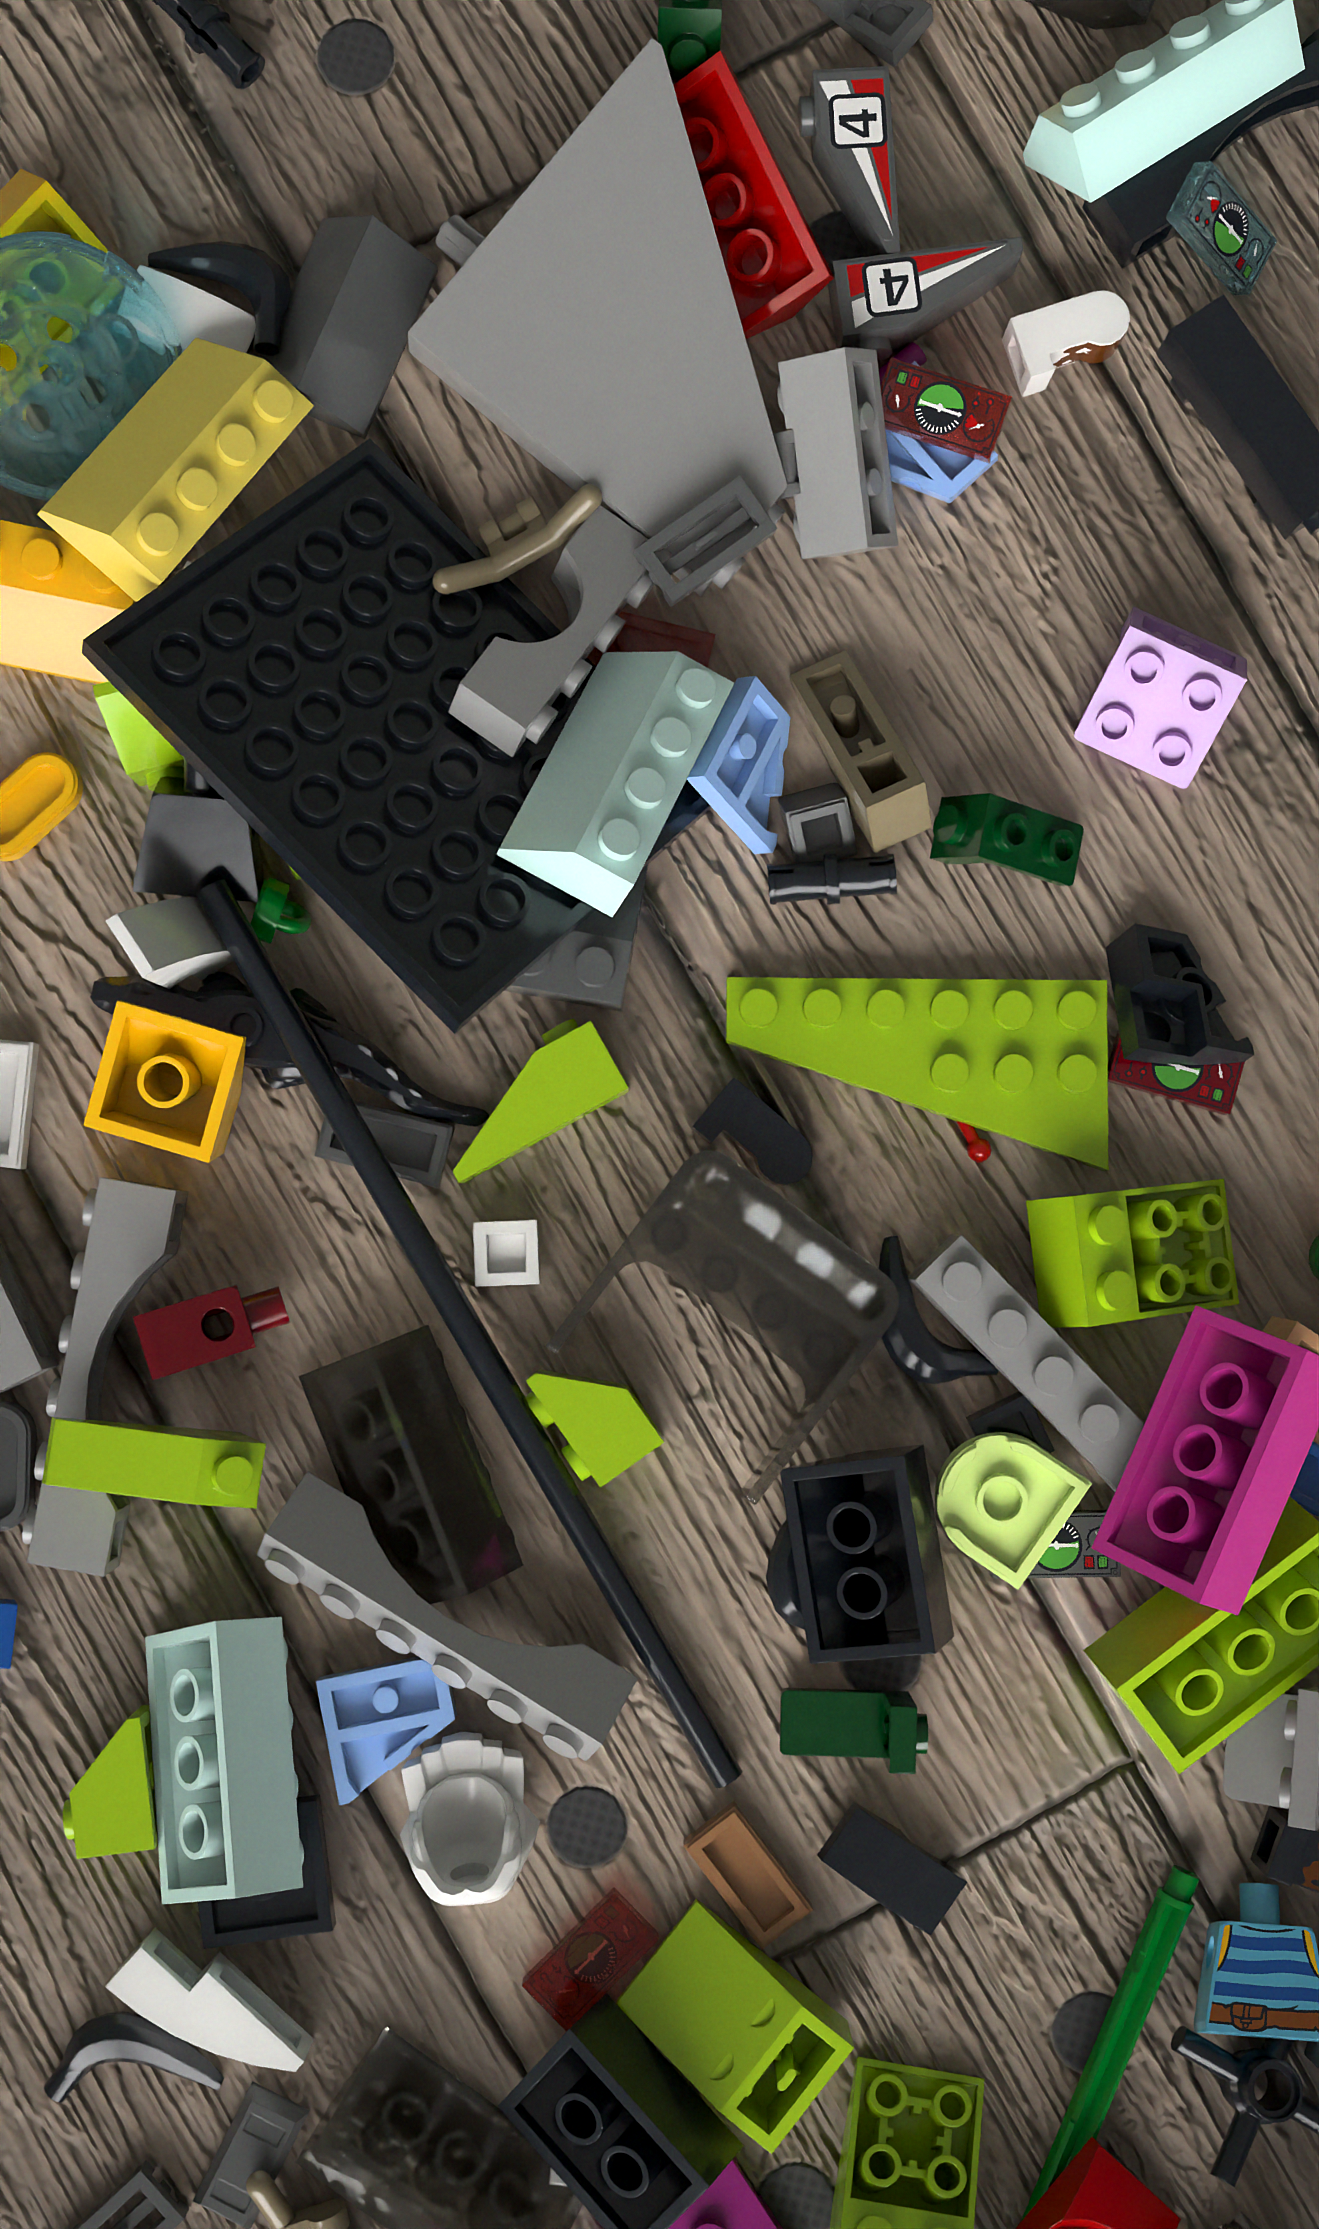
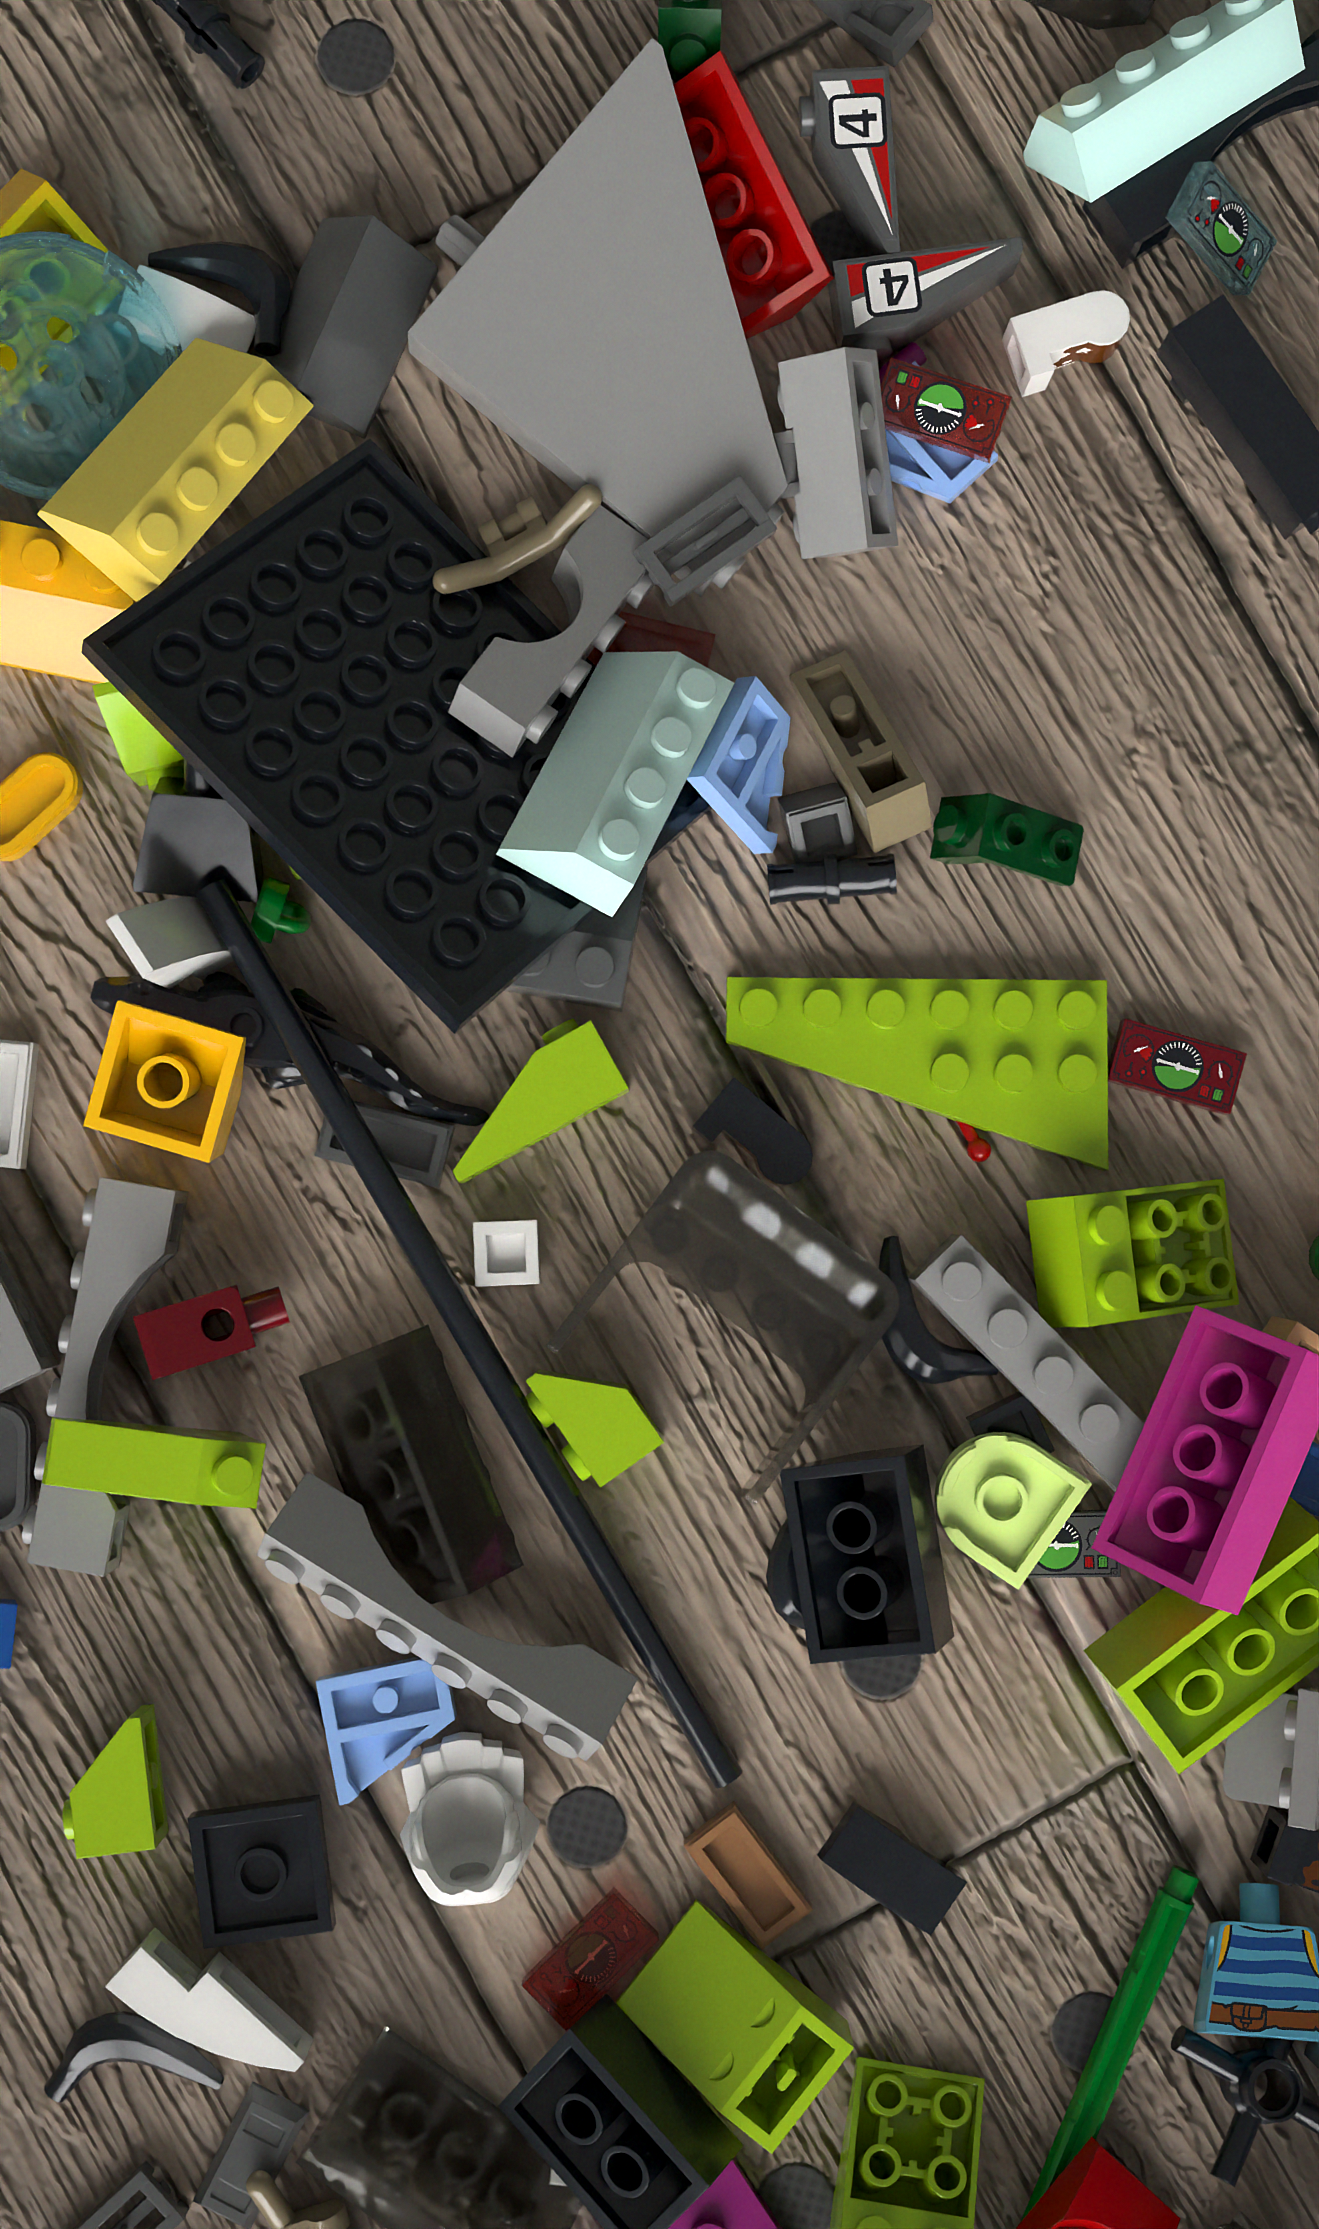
(223, 1761): light aqua slope -> none
(853, 1725): dark green bracket -> none
(1162, 698): bracket -> none
(1168, 1001): black slope -> none

